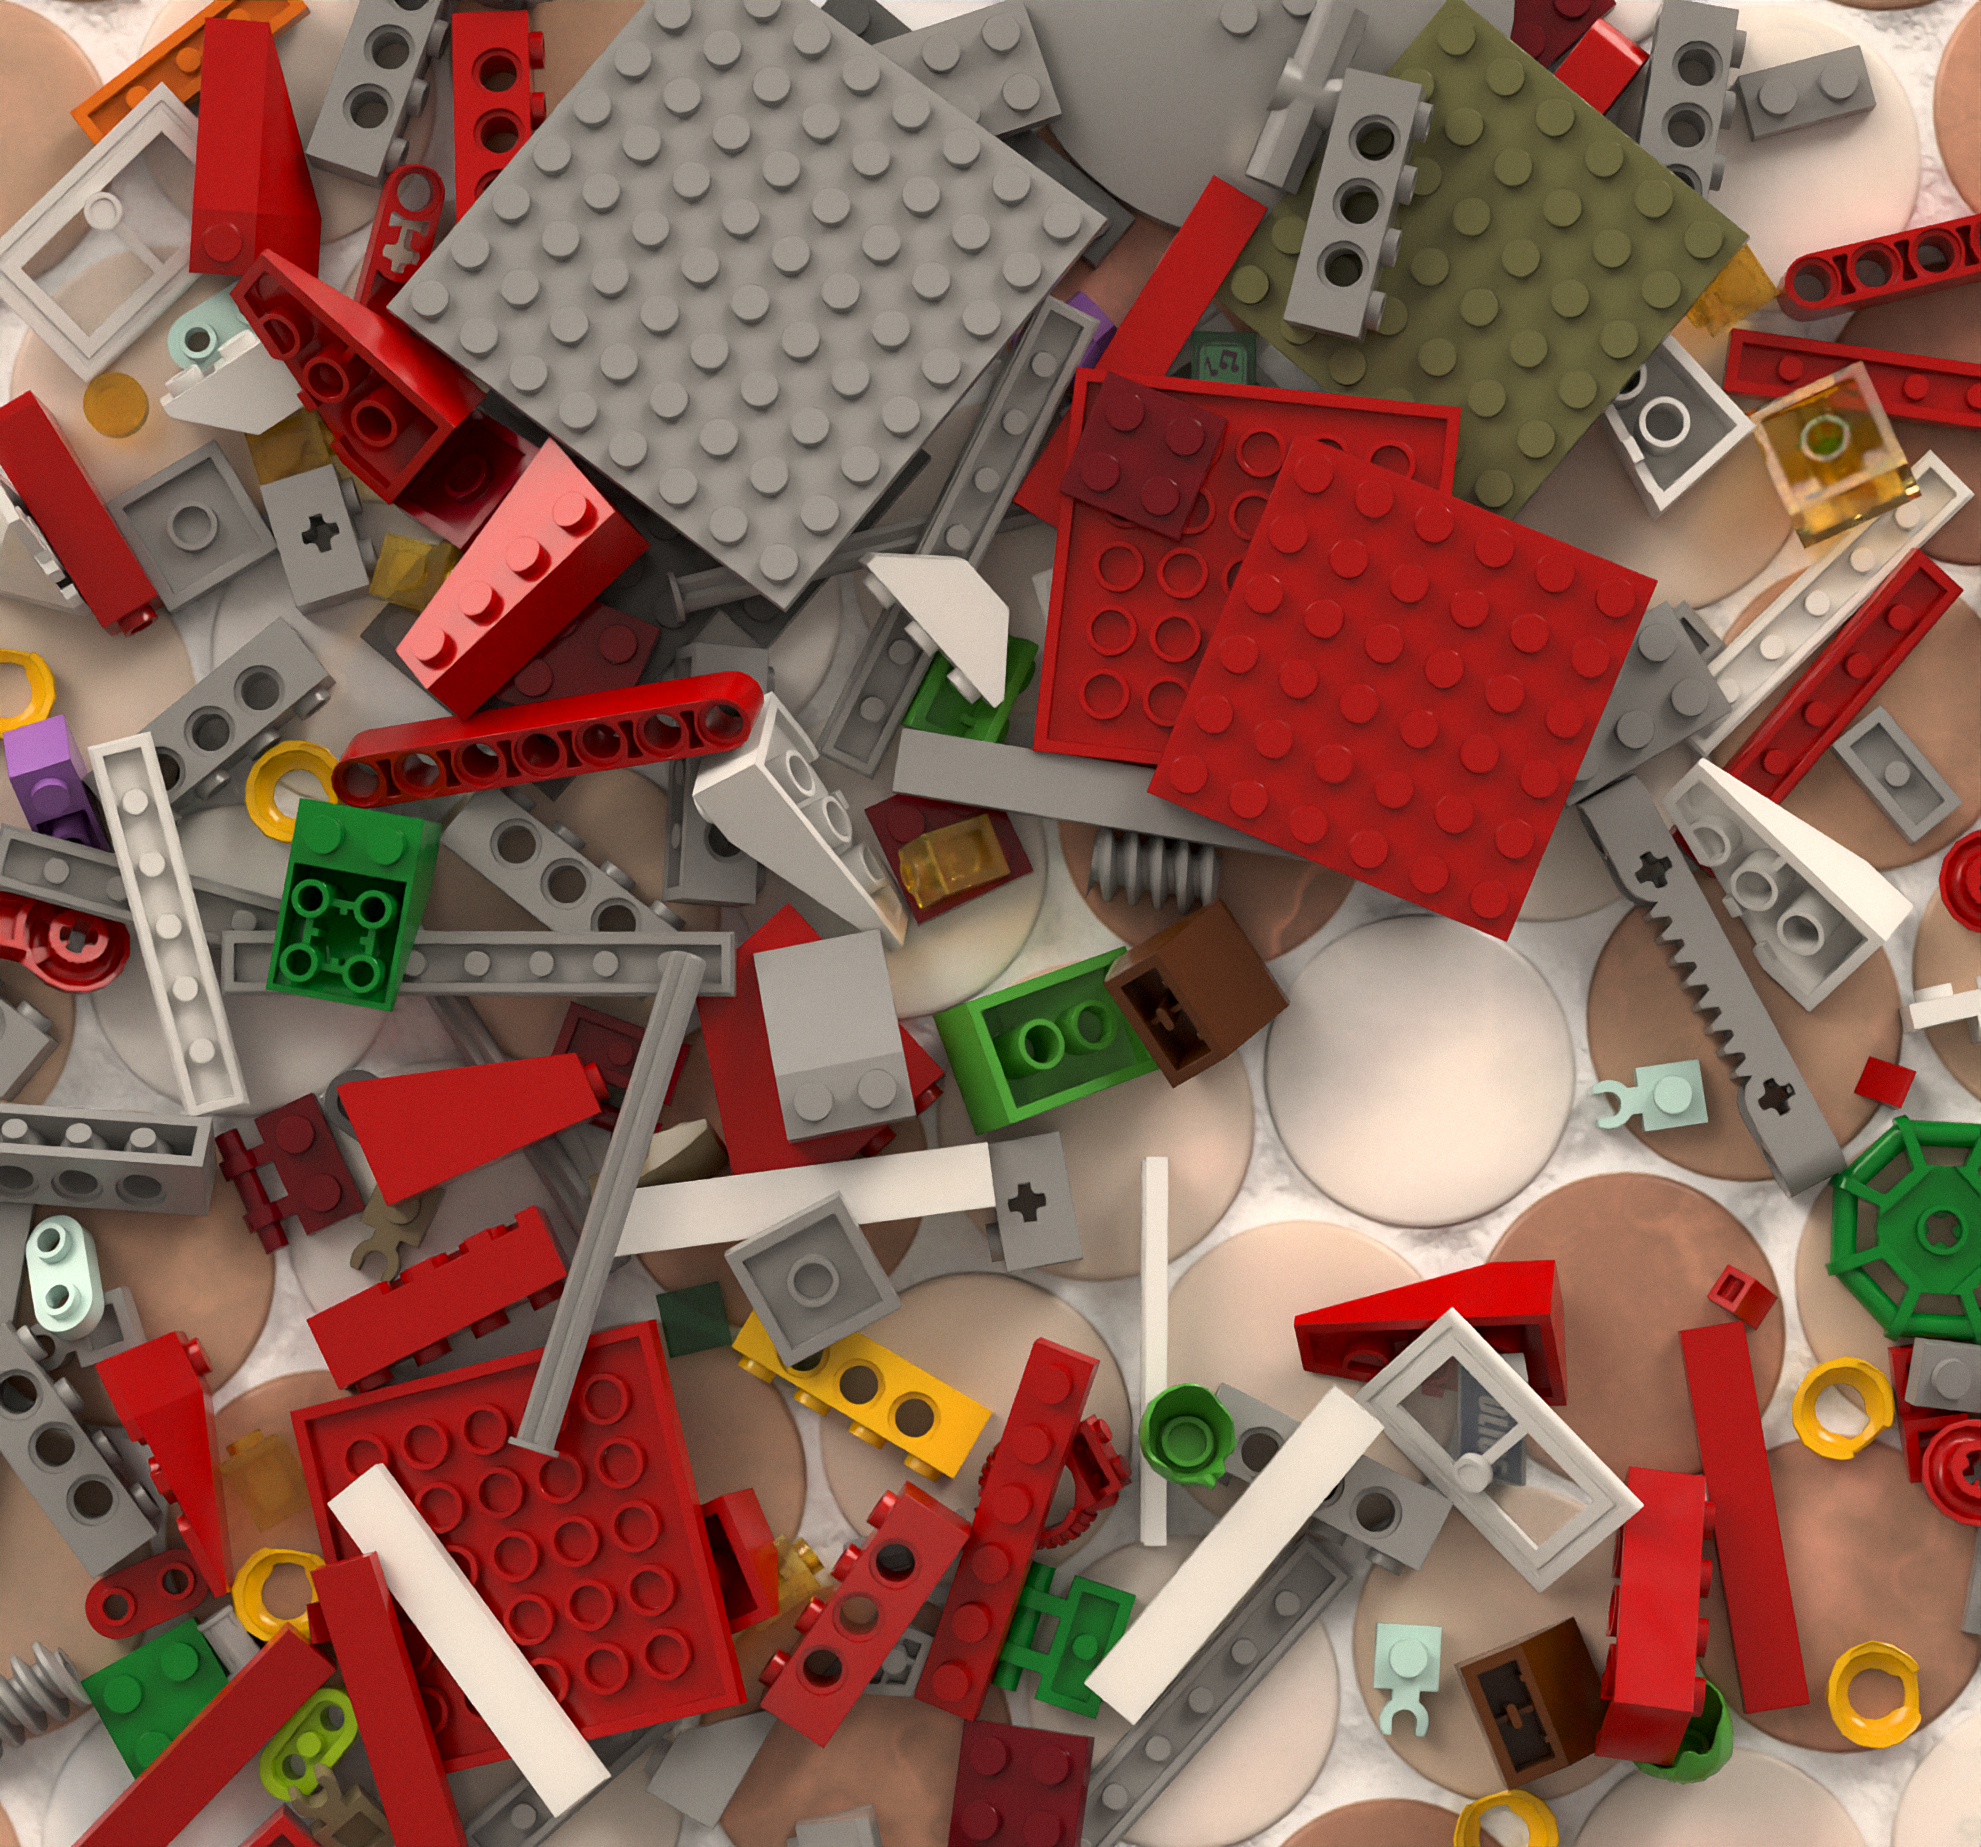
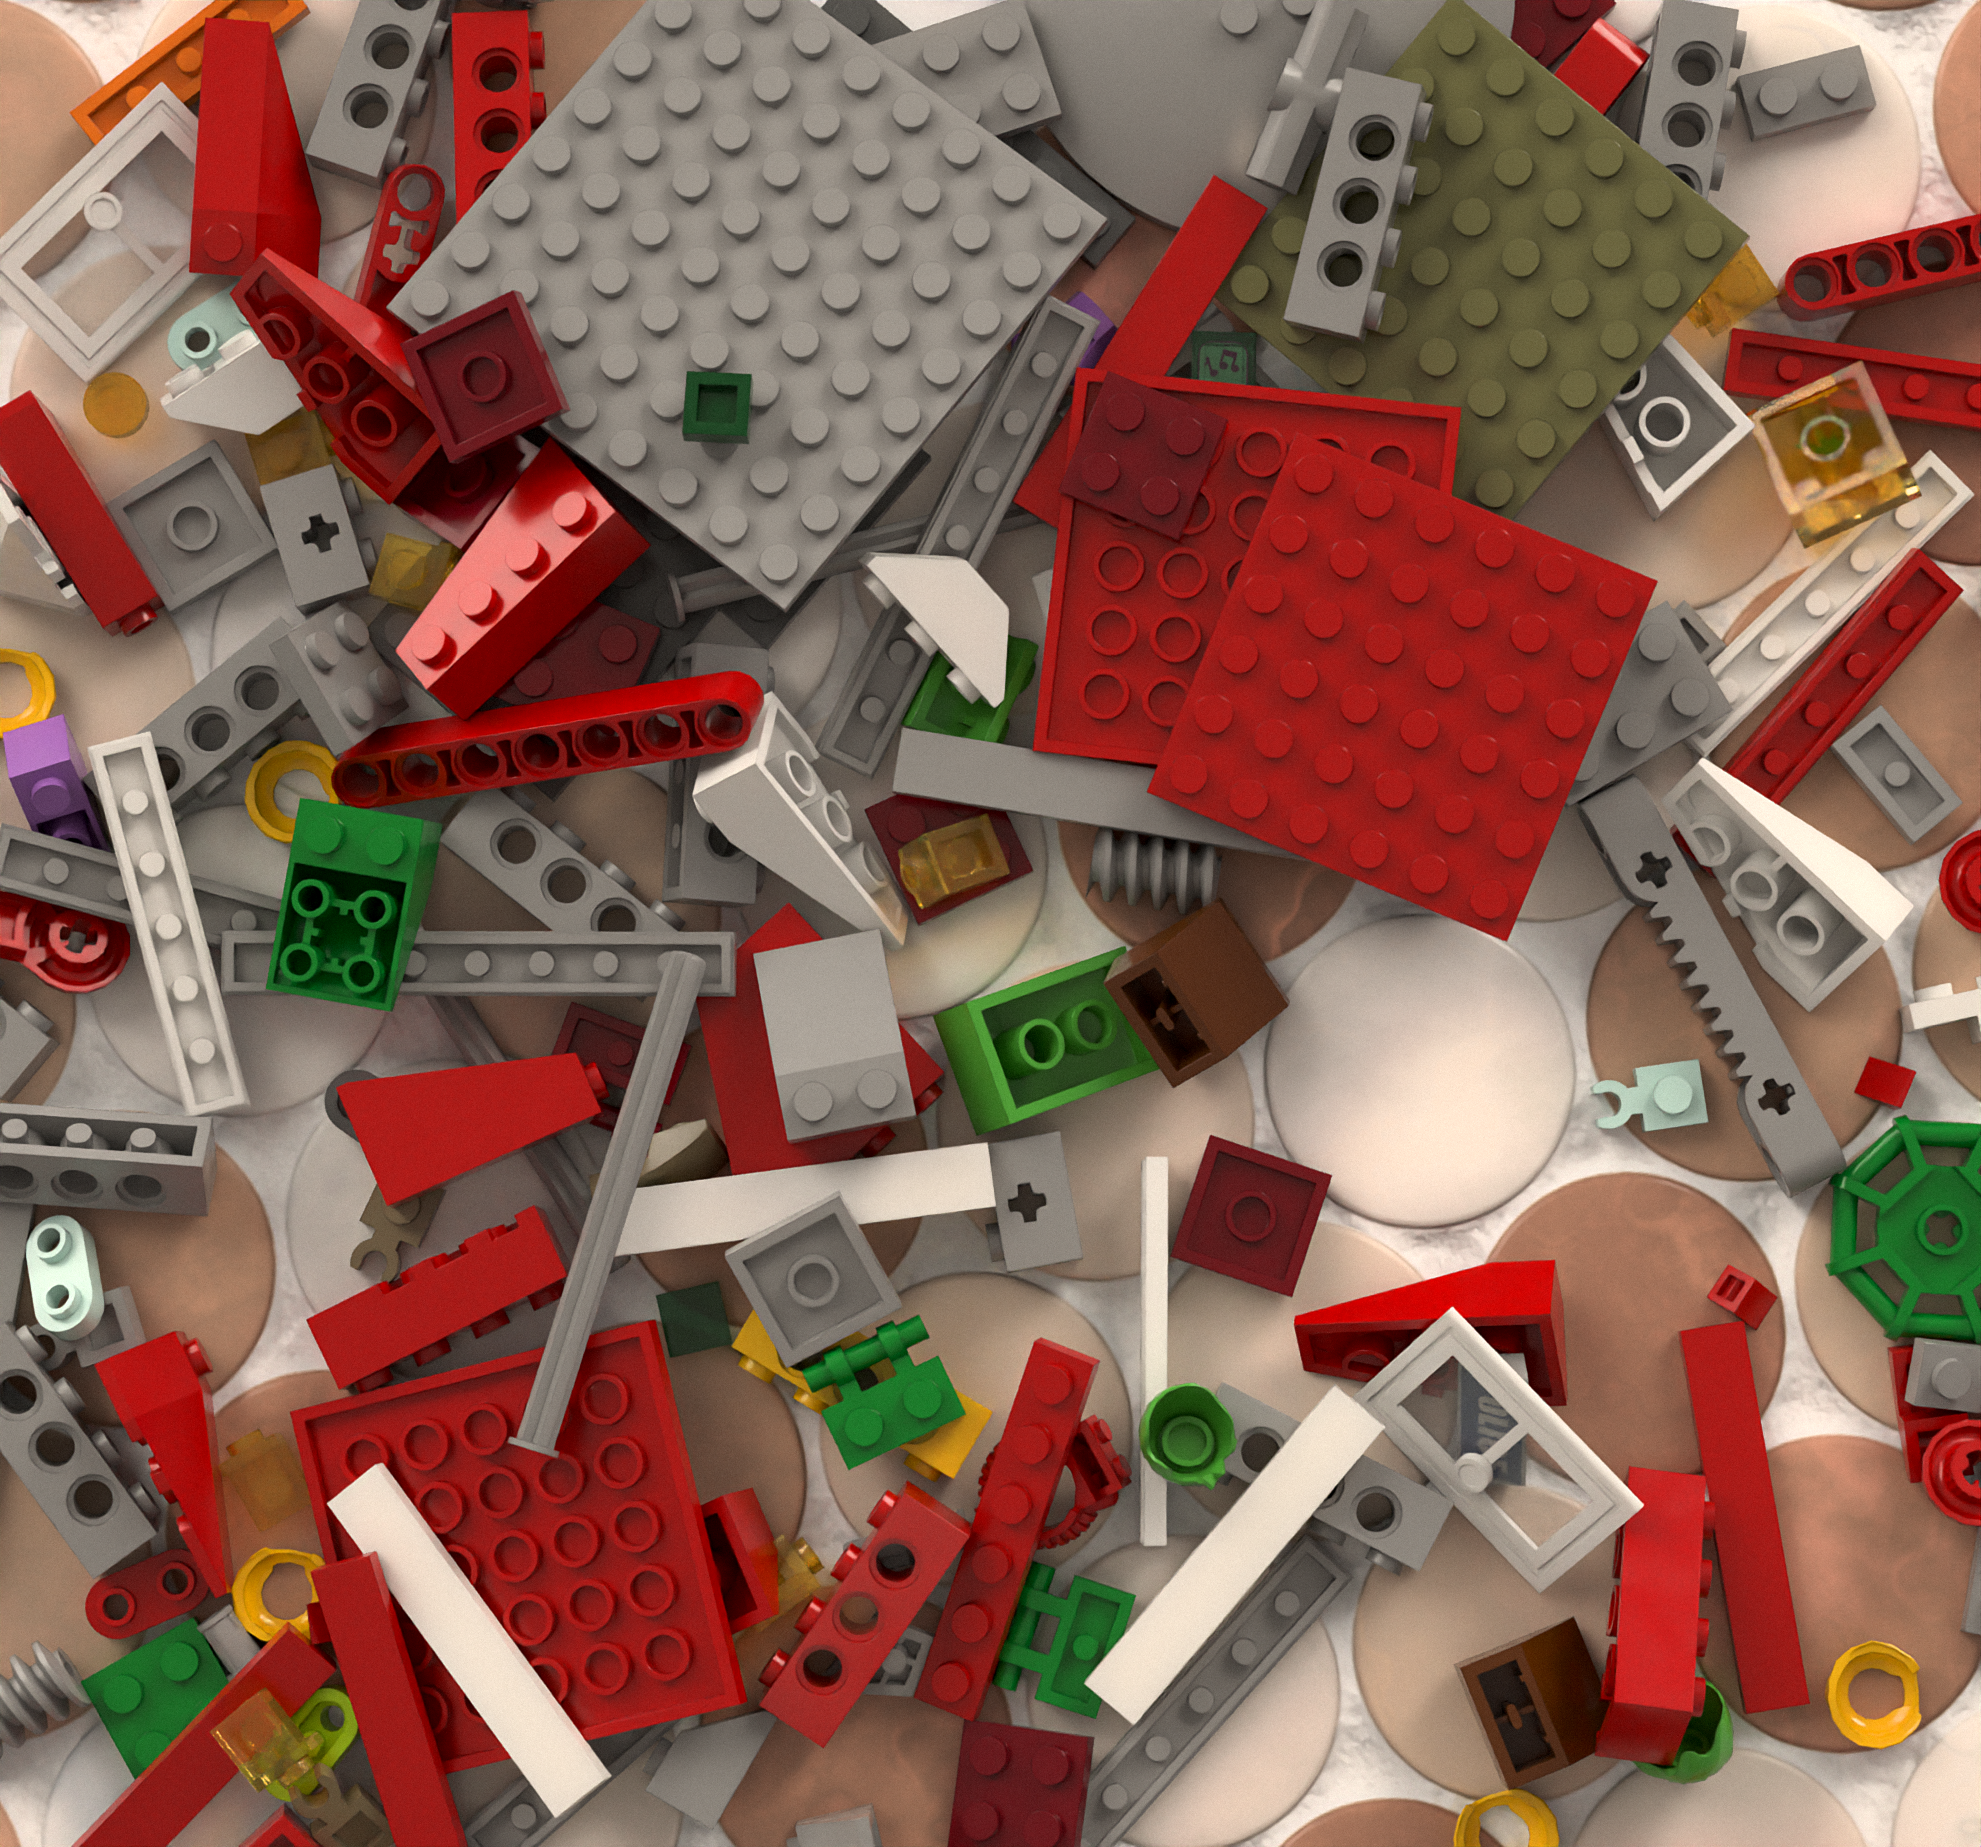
(266, 1742): none -> clear yellow bracket
(308, 1164): dark red plate -> none
(339, 676): none -> light grey plate
(485, 377): none -> dark red plate
(717, 407): none -> dark green plate
(893, 1410): none -> green plate
(1250, 1216): none -> dark red plate
(1406, 1663): light aqua plate -> none
(1872, 1387): yellow piece -> none

